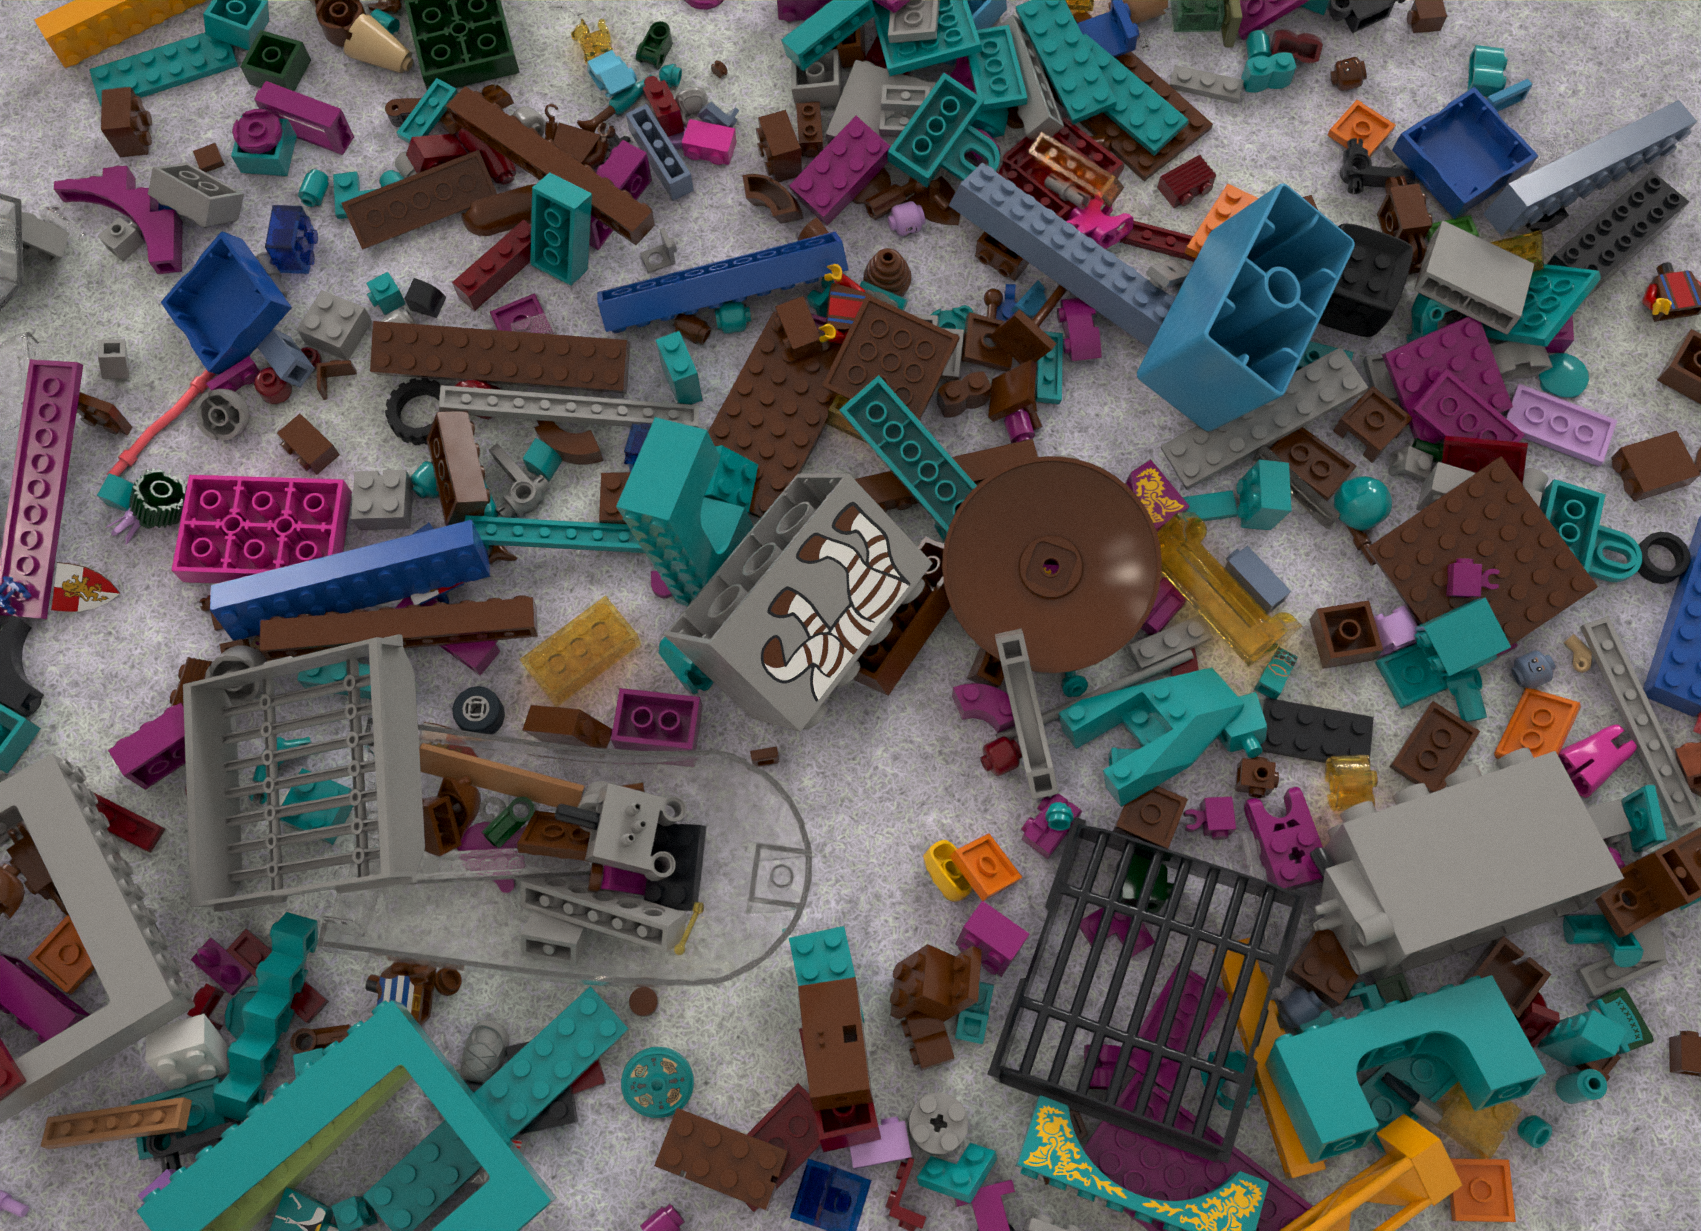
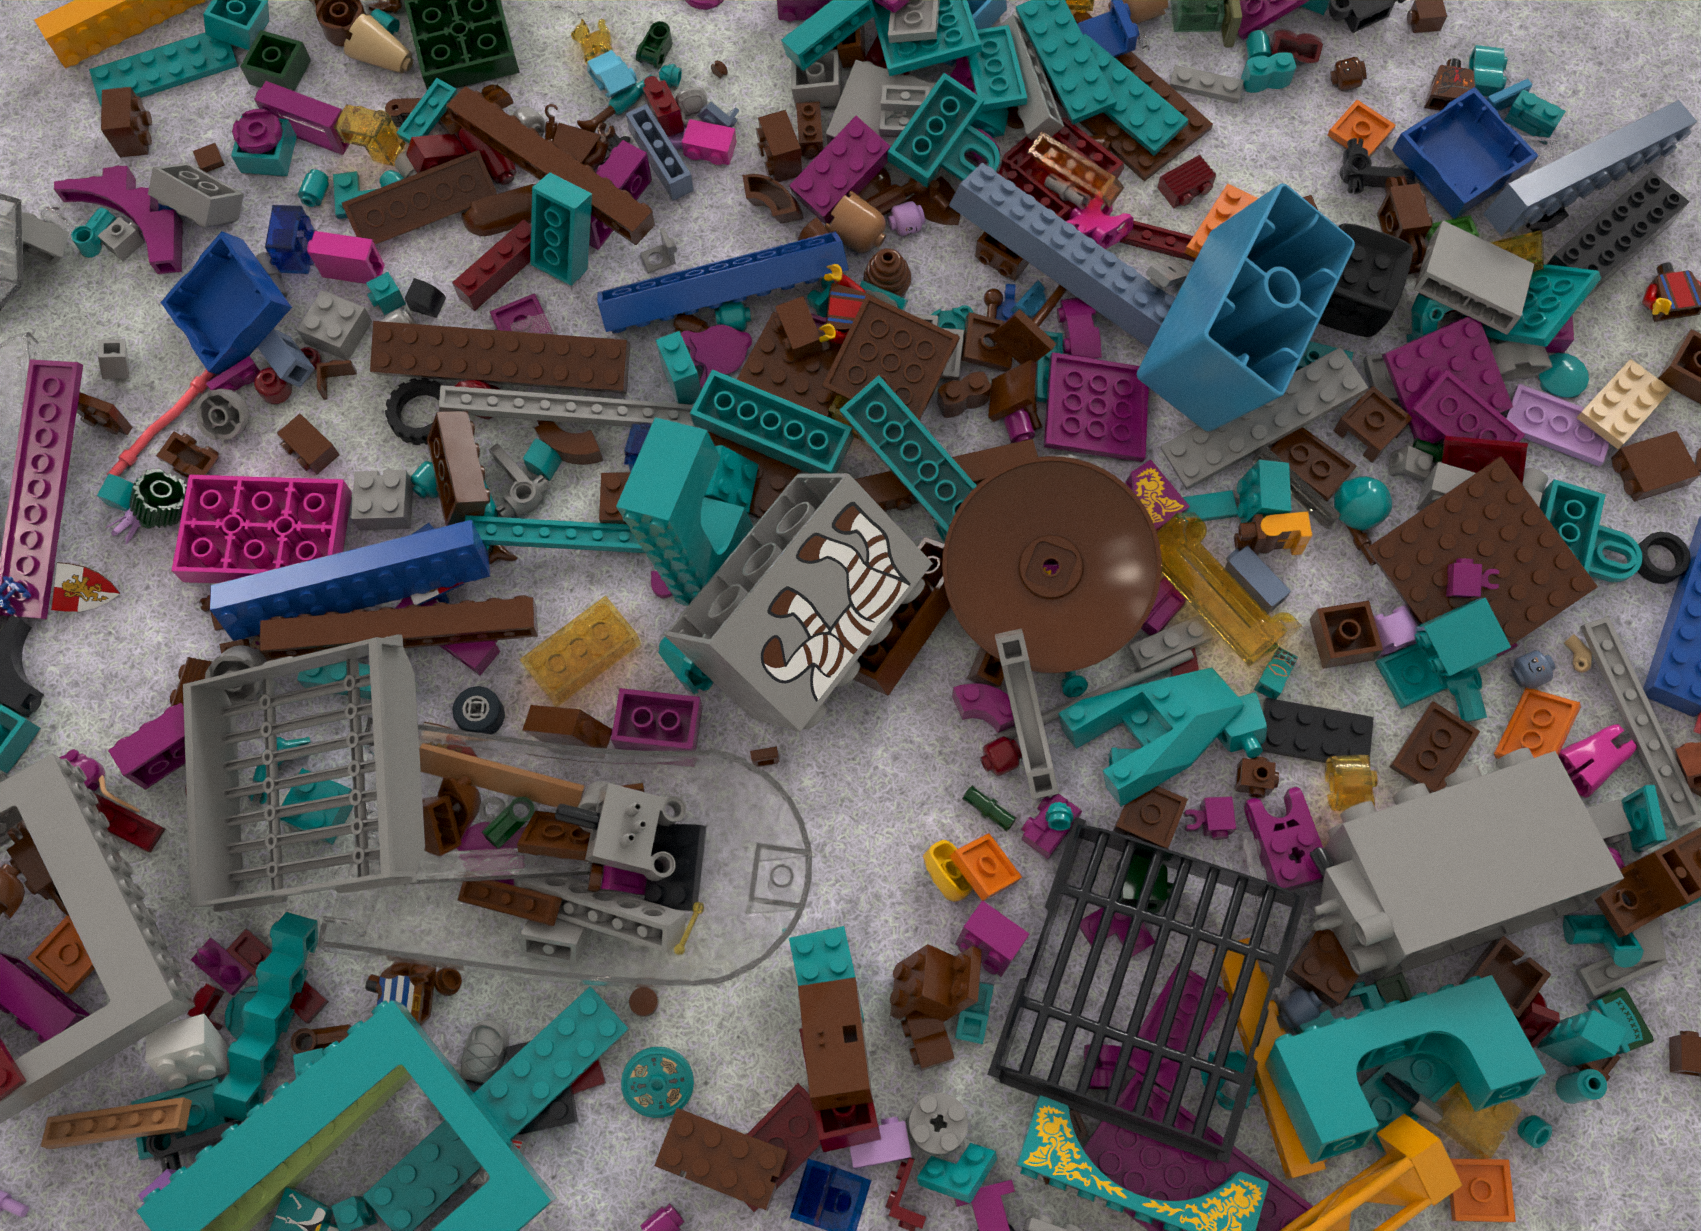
(87, 237): none -> teal piece
(94, 773): none -> magenta animal
(186, 457): none -> reddish brown cylinder
(345, 257): none -> dark pink brick
(371, 130): none -> clear yellow brick
(511, 900): none -> reddish brown tile
(717, 349): none -> magenta tile
(771, 425): none -> teal brick
(857, 224): none -> medium nougat cylinder
(989, 808): none -> dark green pin
(1096, 408): none -> magenta plate
(1274, 533): none -> hips
(1449, 84): none -> reddish brown torso
(1534, 115): none -> teal brick
(1624, 403): none -> tan plate

